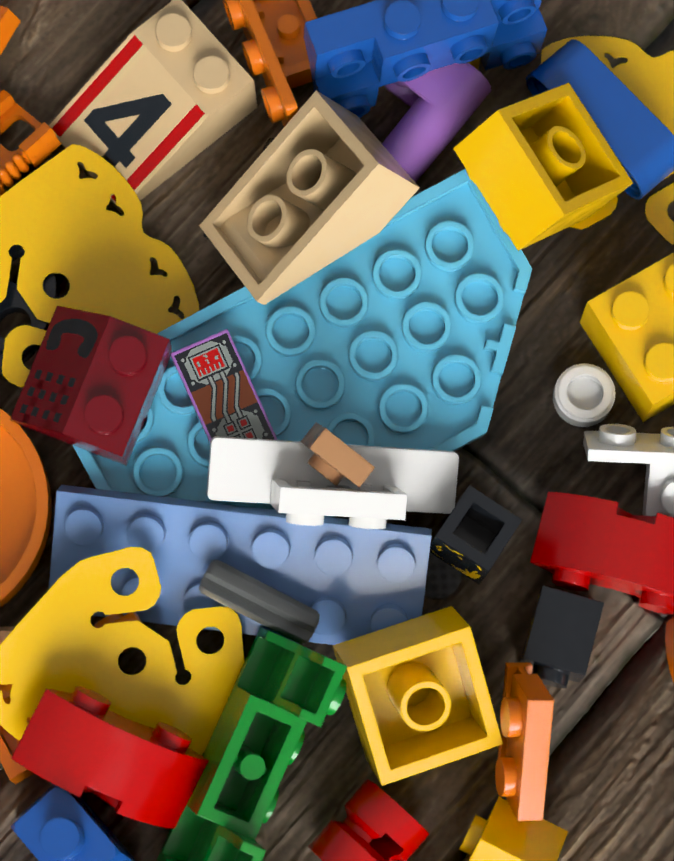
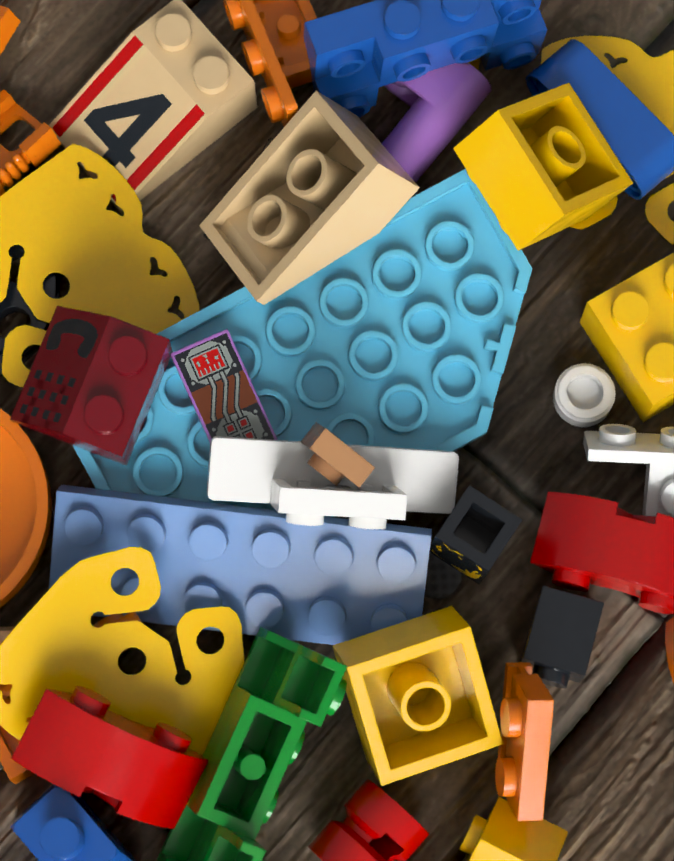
(259, 602): dark grey axle -> none

